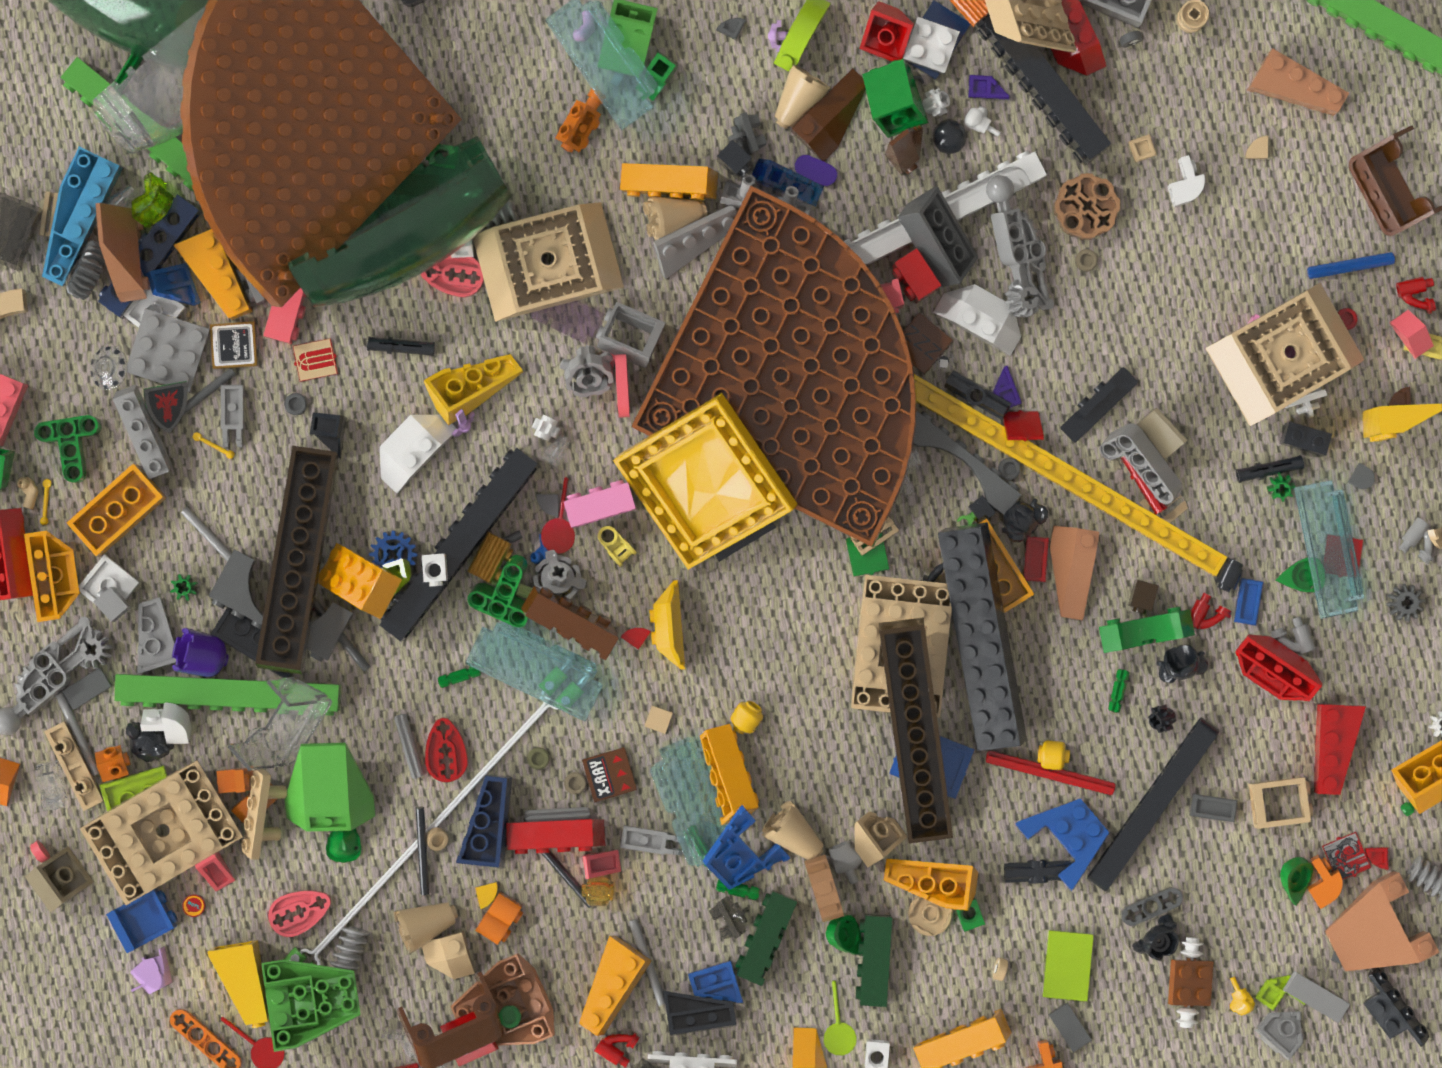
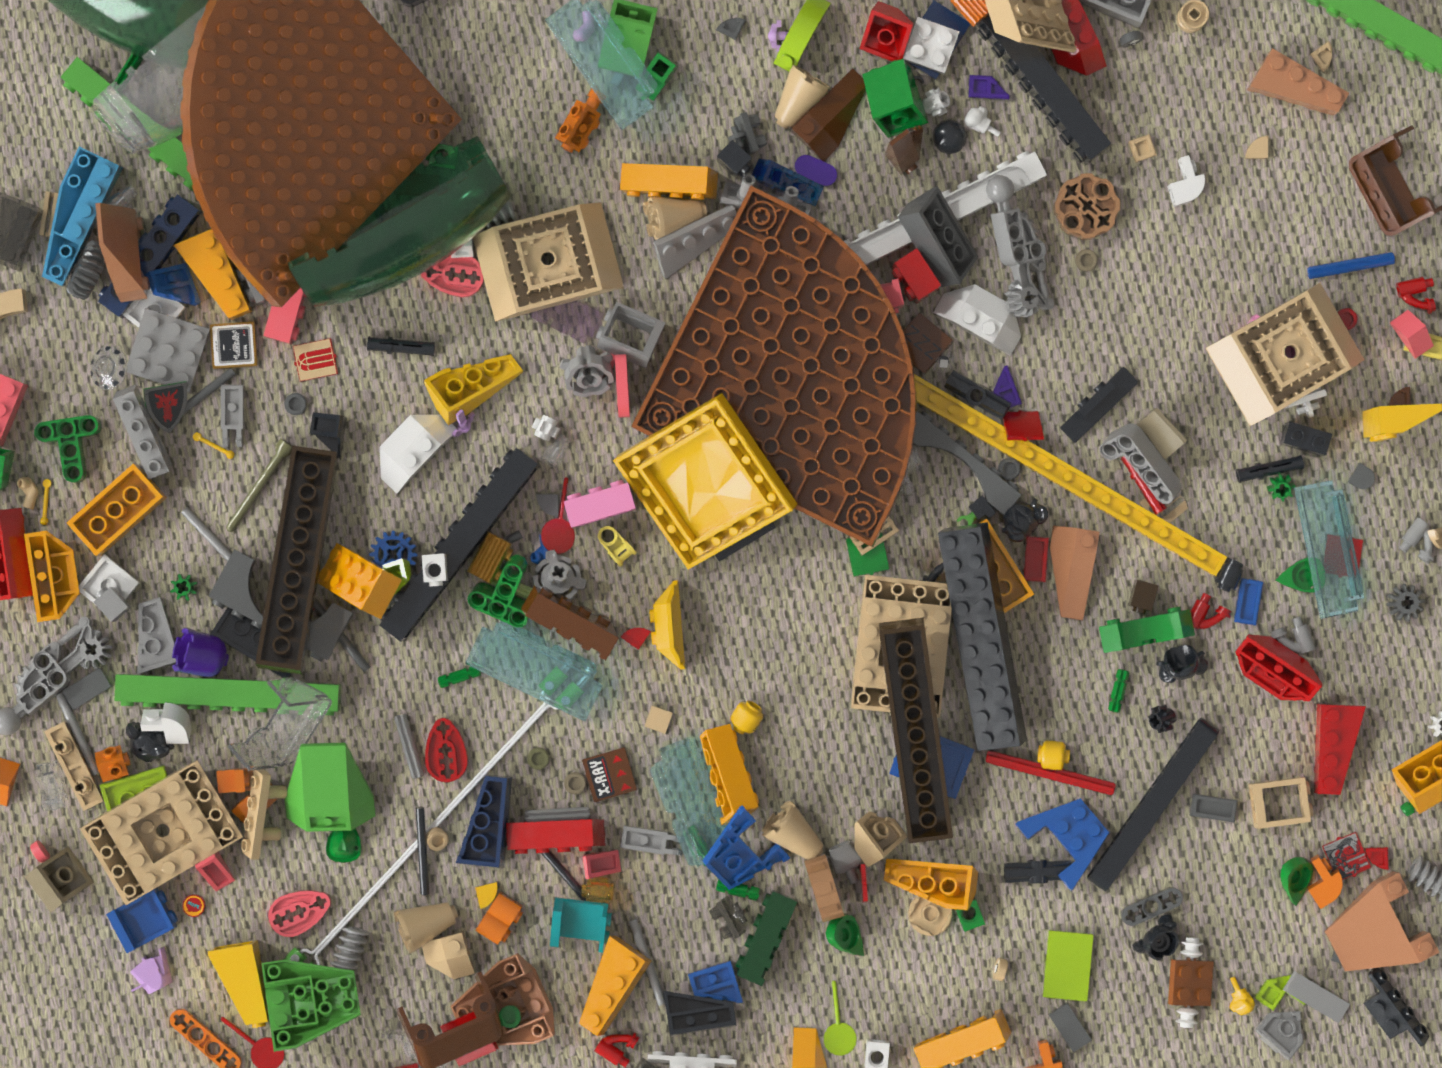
(152, 204): clear neon green brick -> none
(283, 450): none -> olive piece
(580, 920): none -> teal panel
(863, 883): none -> red piece
(875, 960): dark green brick -> none
(1323, 56): none -> tan tile

